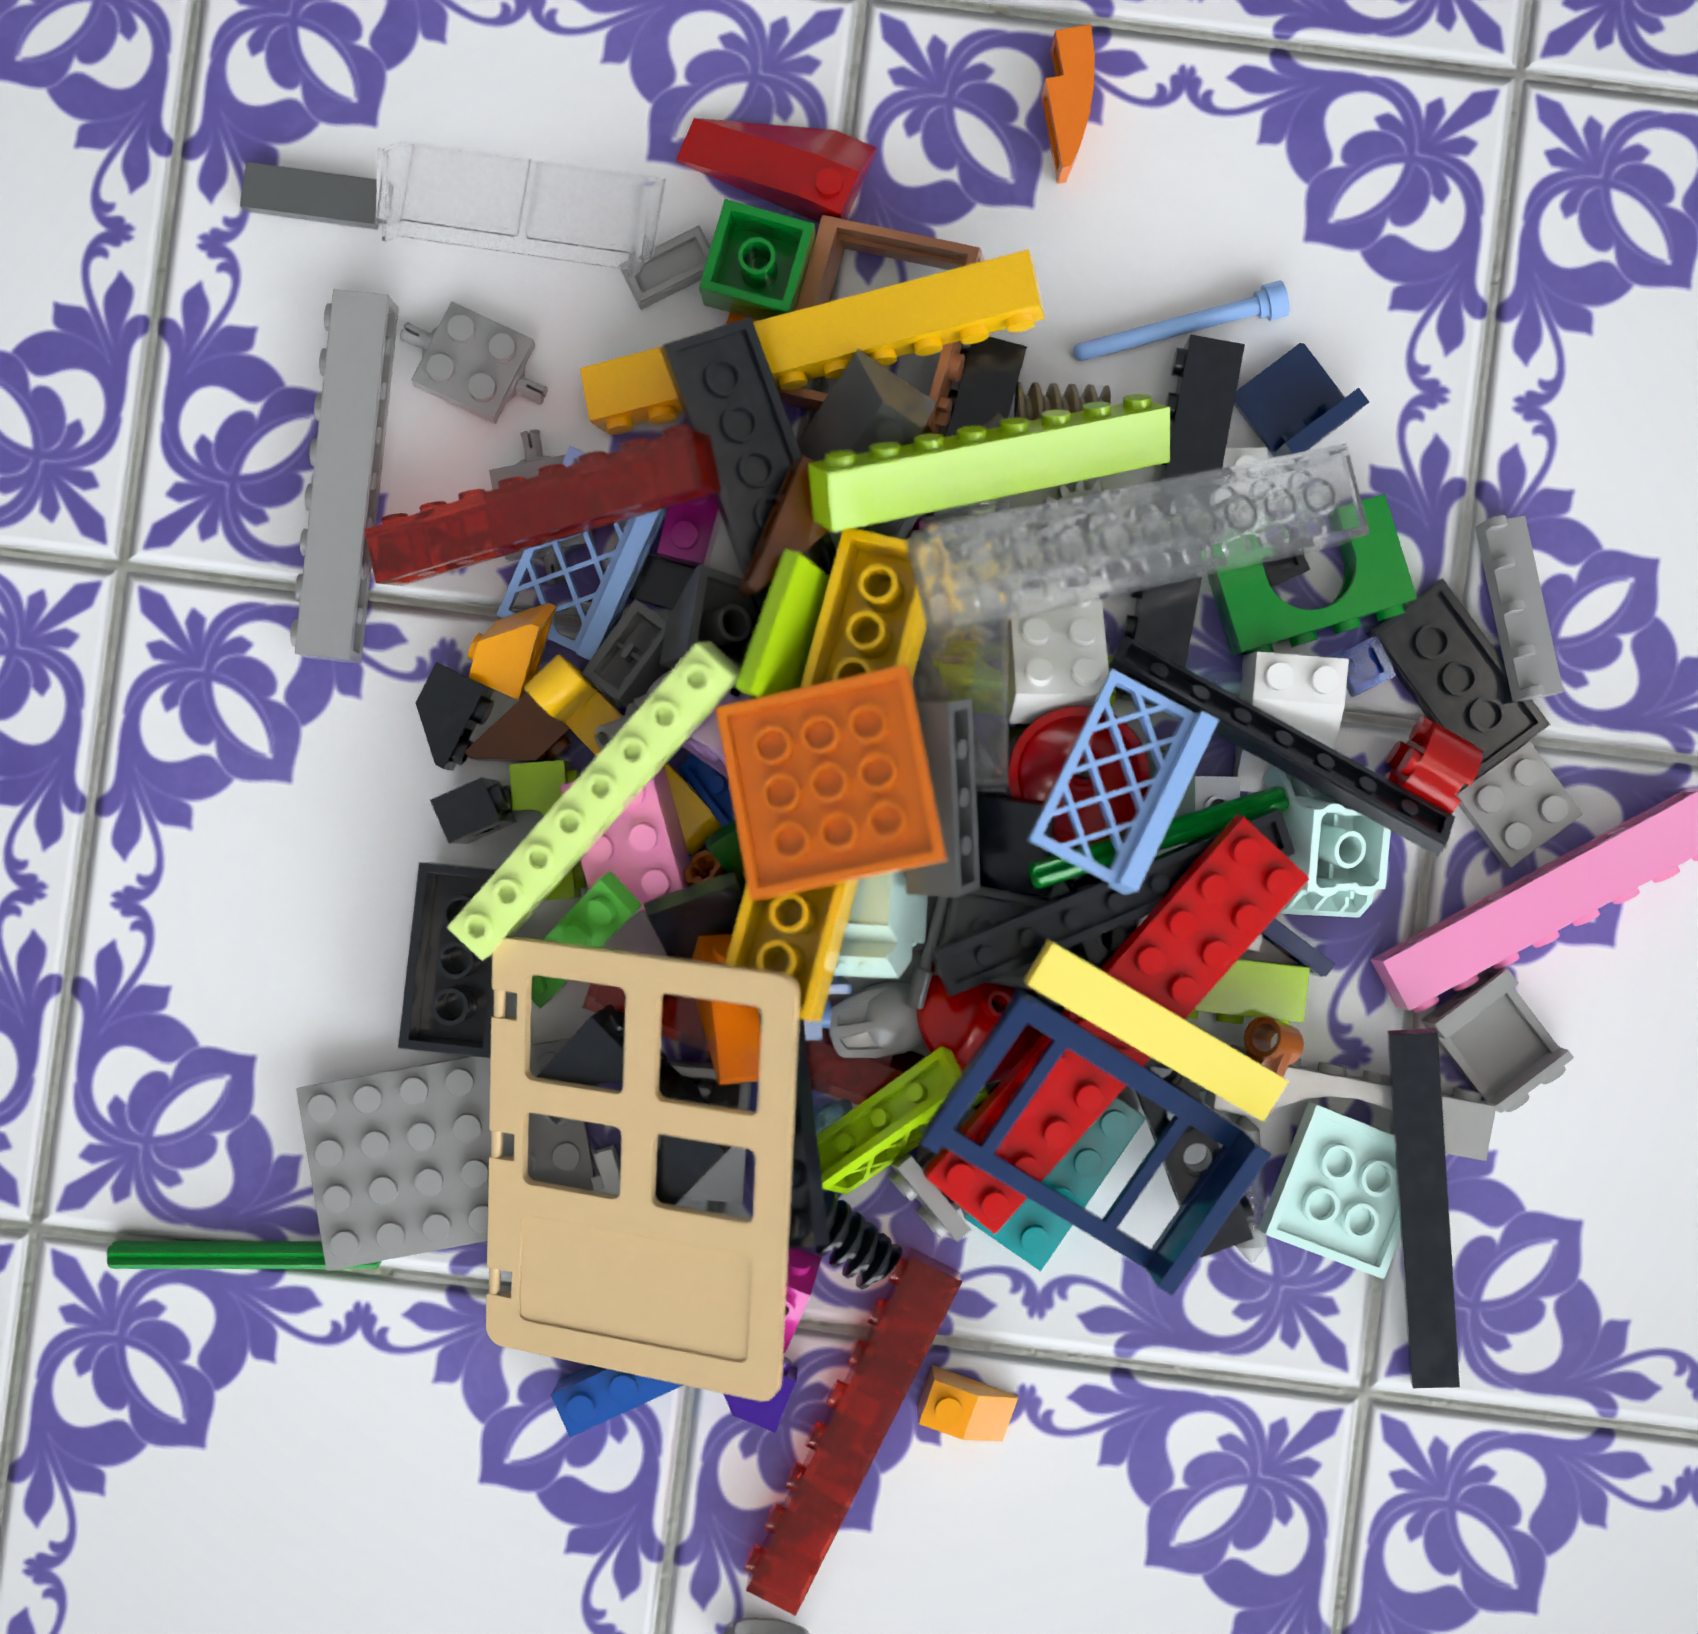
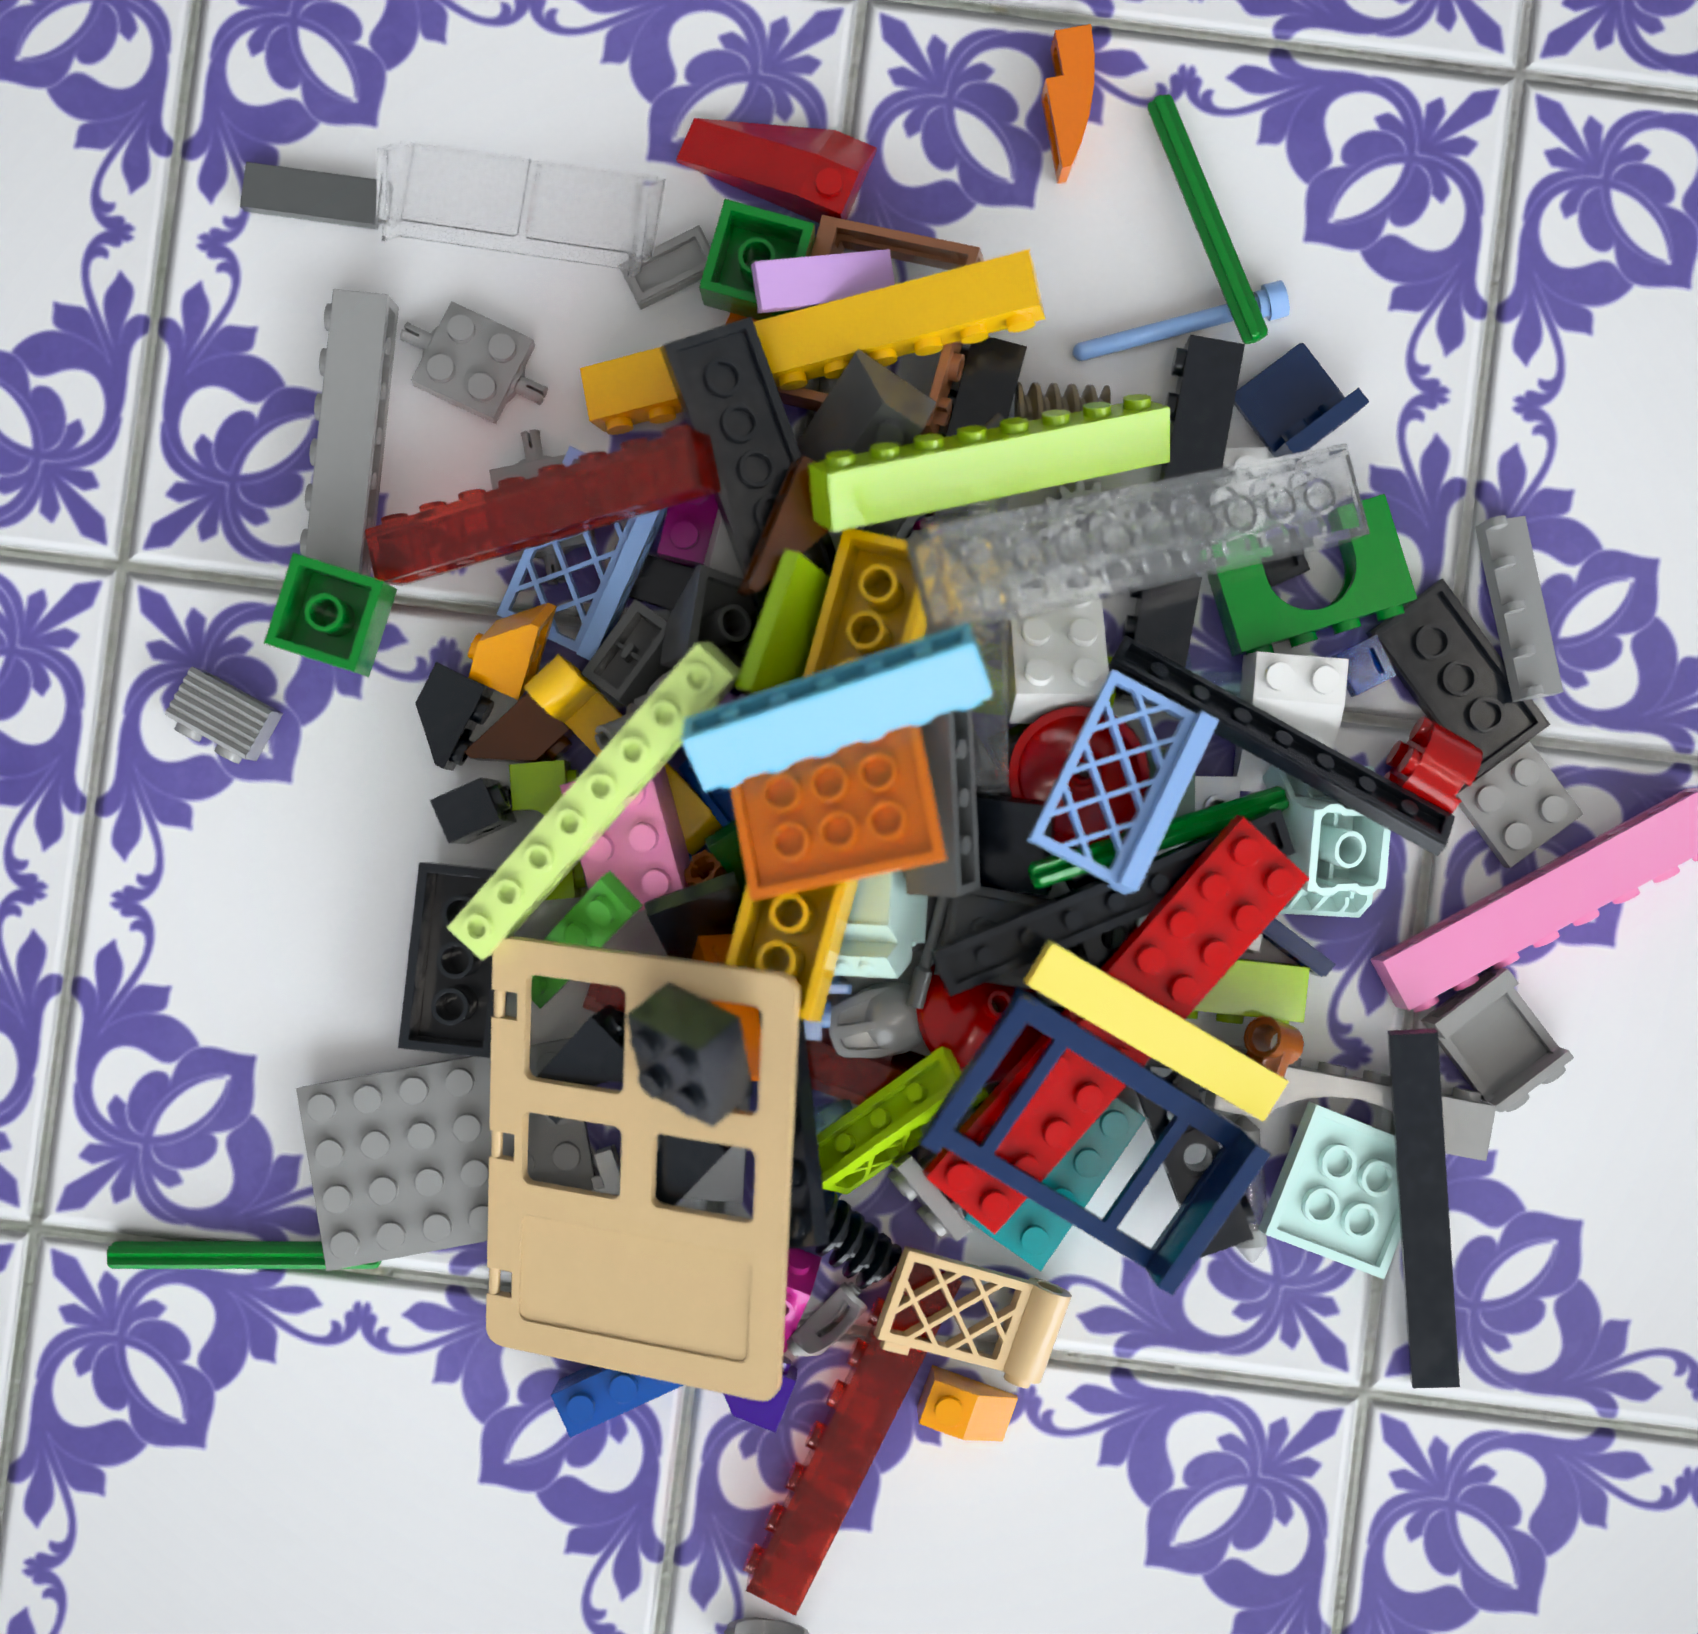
(223, 715): none -> light grey brick
(330, 614): none -> green brick
(690, 1054): none -> black brick
(807, 1338): none -> light grey helmet
(819, 279): none -> lavender tile
(837, 708): none -> brick
(1023, 1339): none -> tan piece
(1207, 219): none -> green axle

